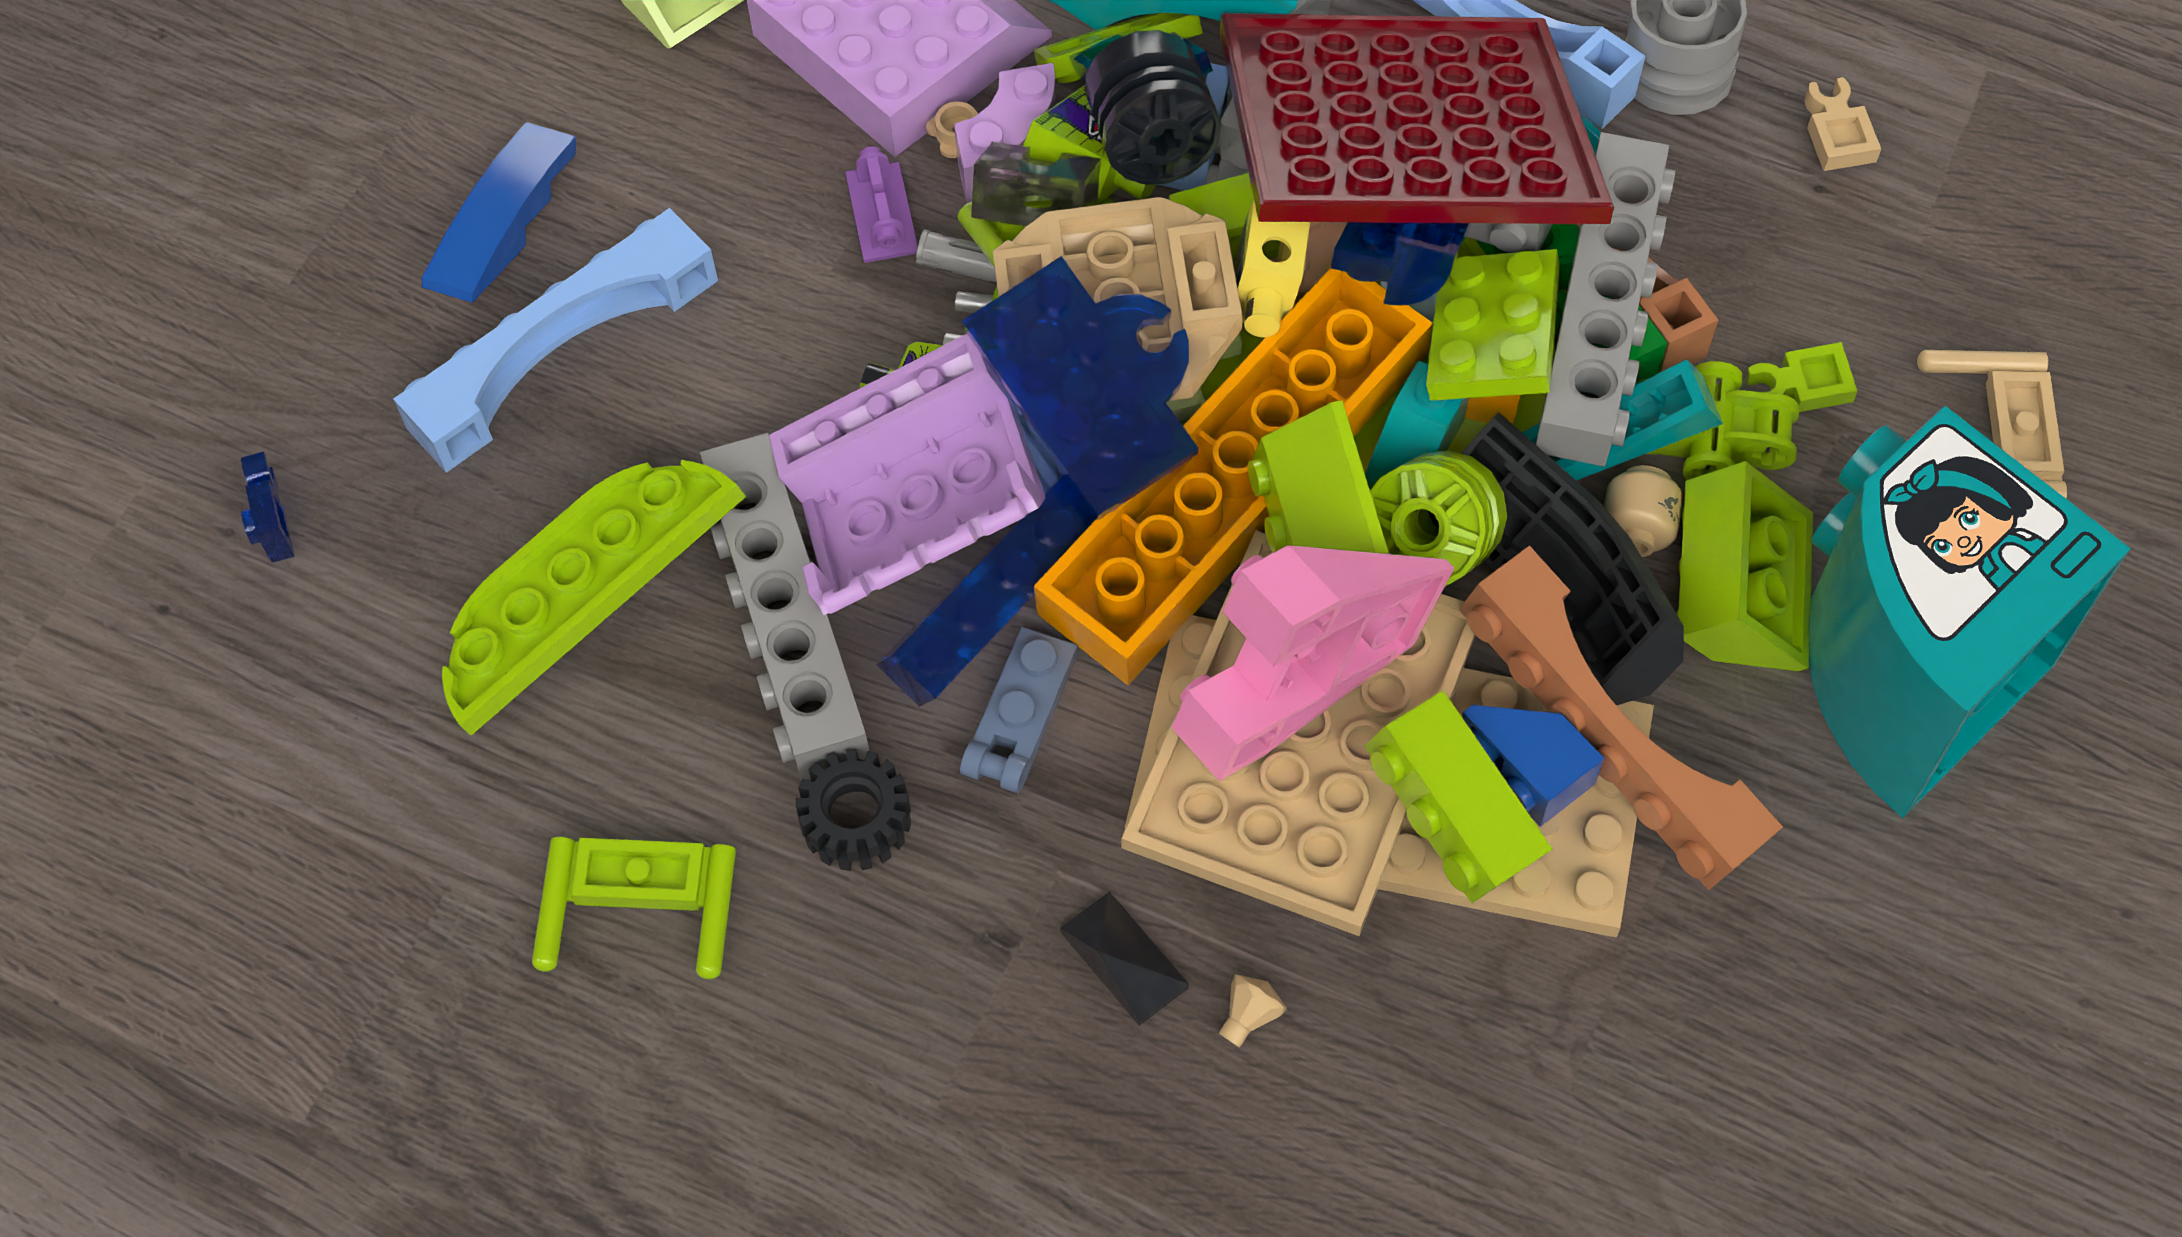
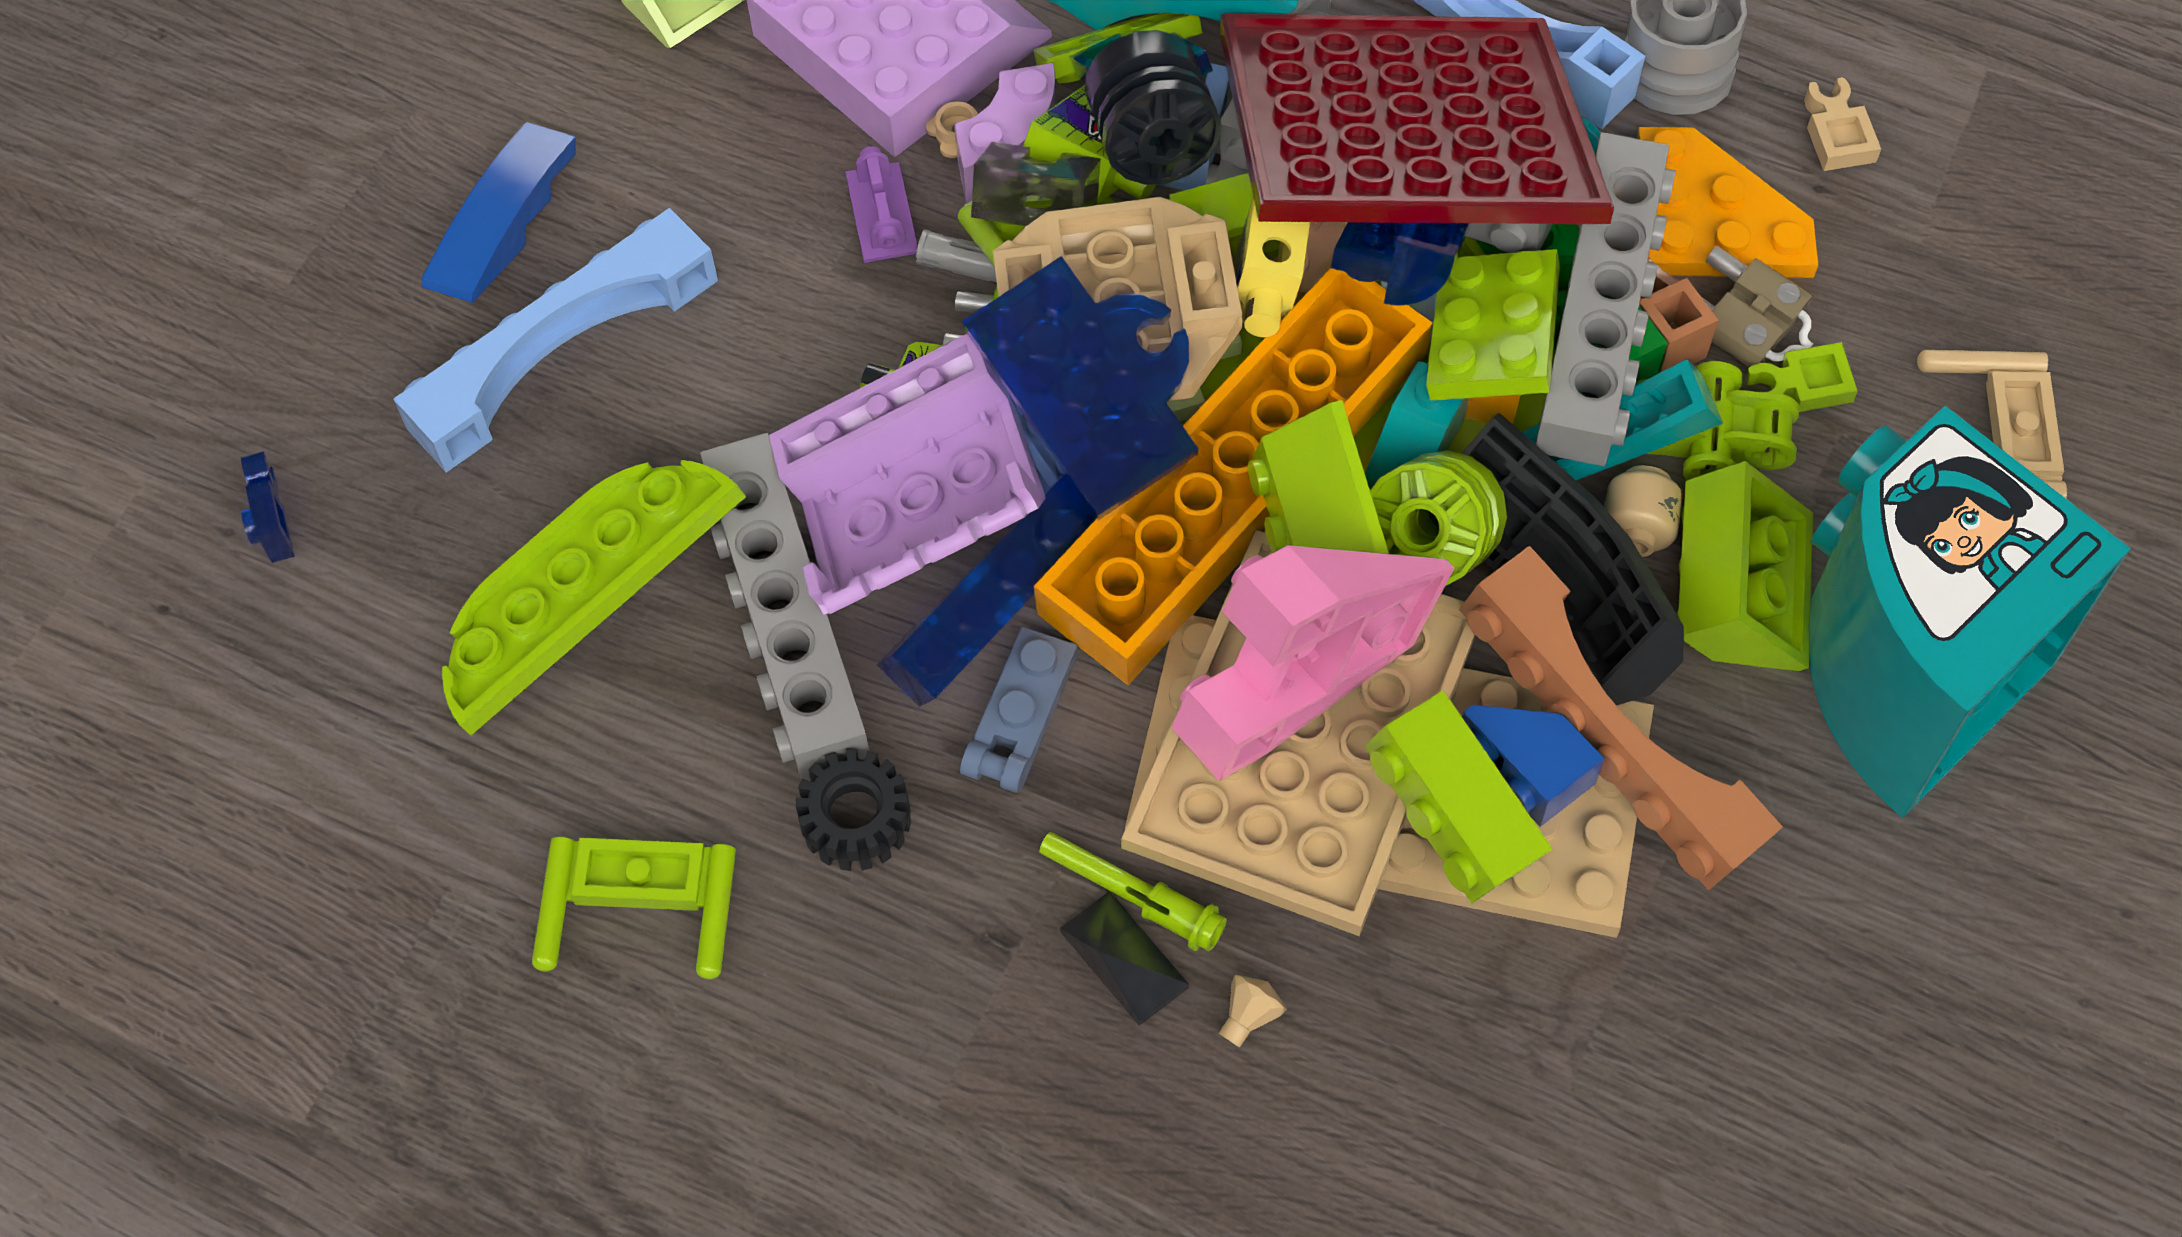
(1164, 906): none -> lime pin
(1727, 207): none -> light orange plate
(1757, 310): none -> dark tan piece

